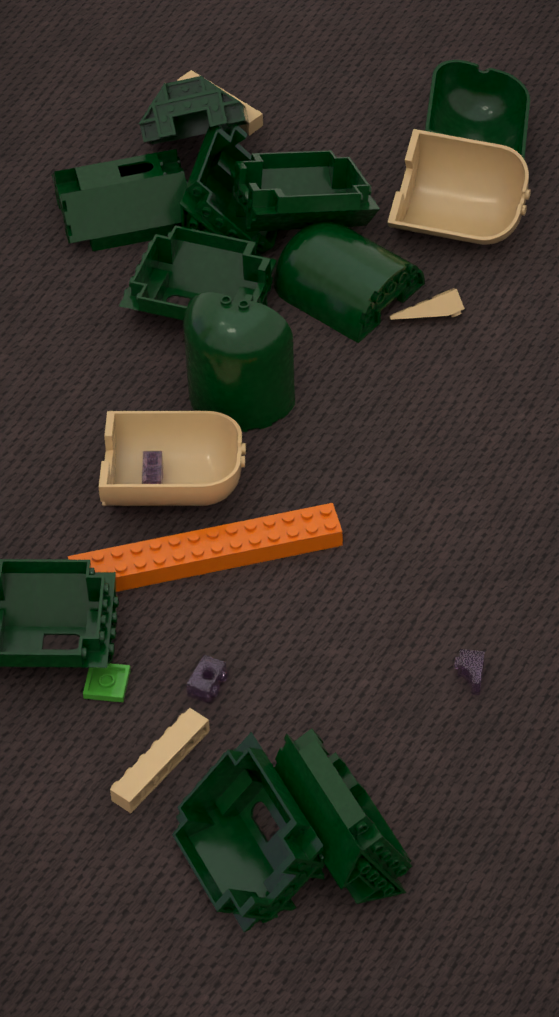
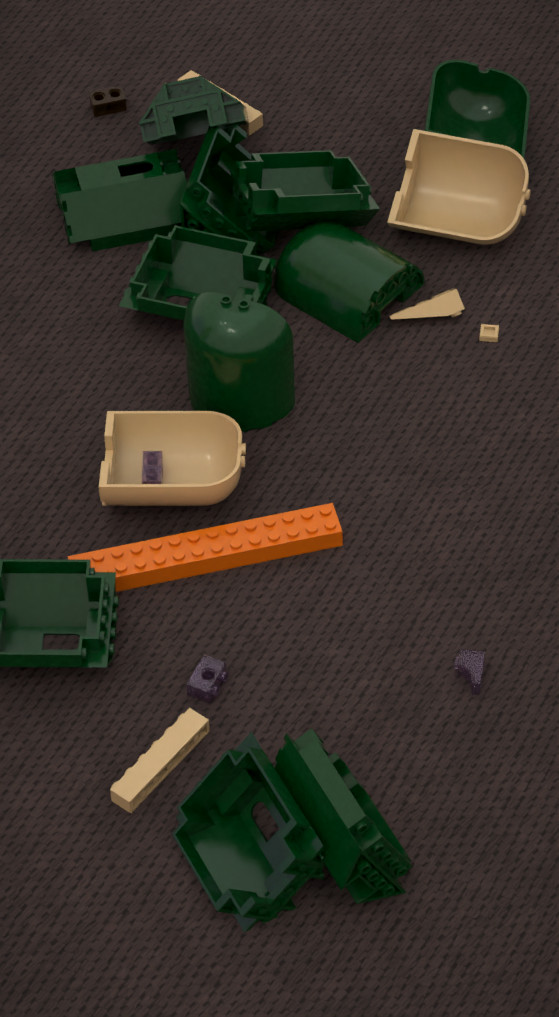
(107, 101): none -> dark brown brick
(107, 683): bright green plate -> none
(489, 333): none -> tan tile

